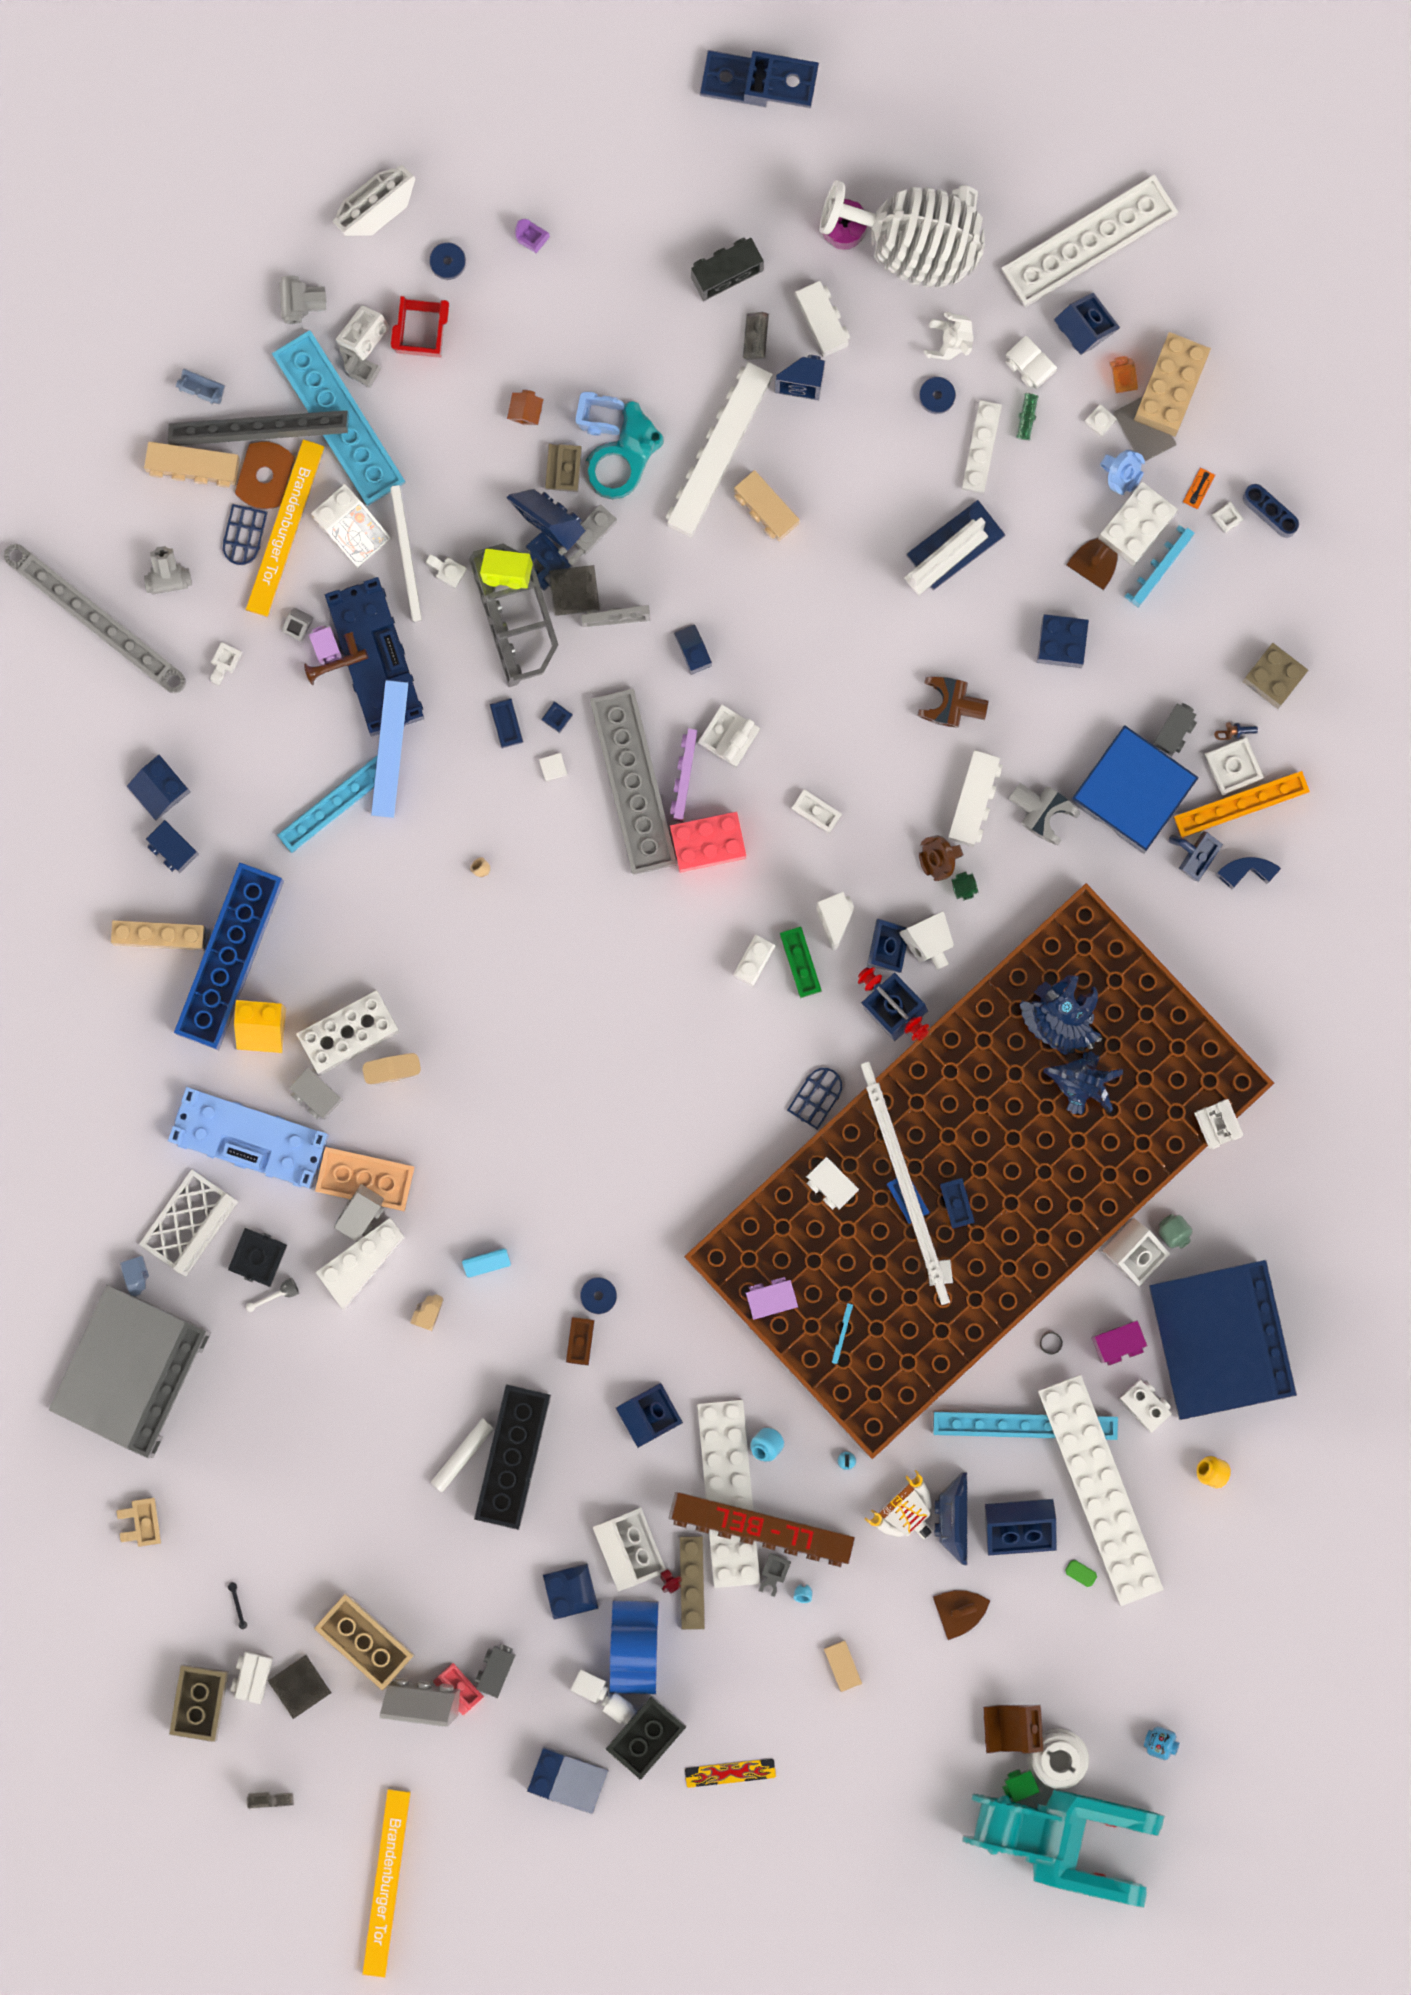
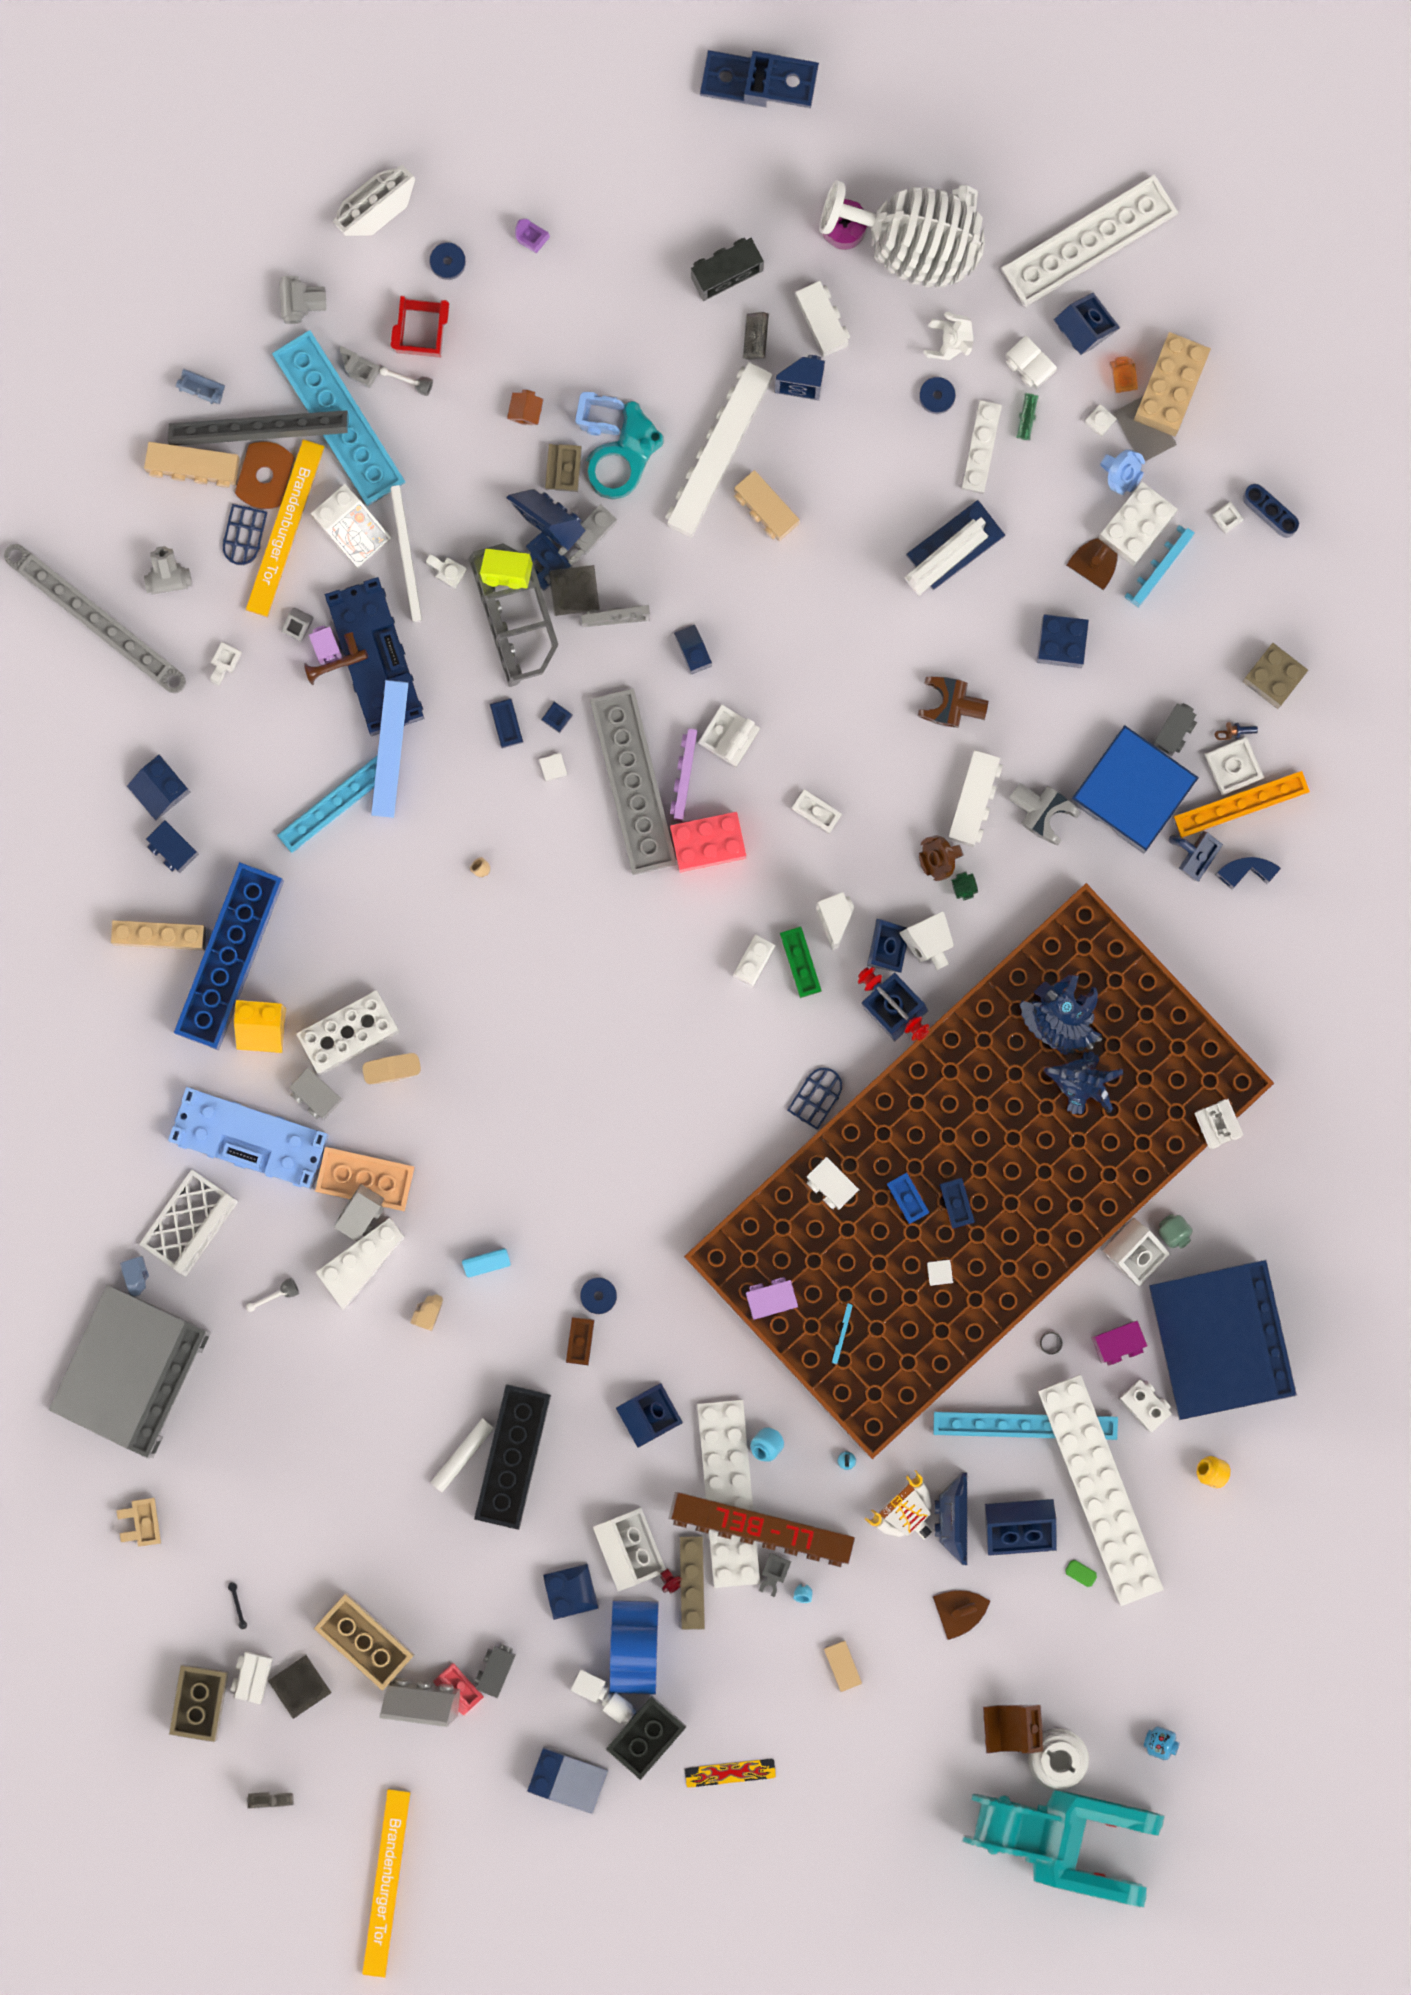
(257, 1257): black plate -> none
(363, 332): white bracket -> none
(422, 385): none -> hinge
(905, 1183): white axle -> none
(1020, 1785): green brick -> none
(1199, 488): orange sticker -> none

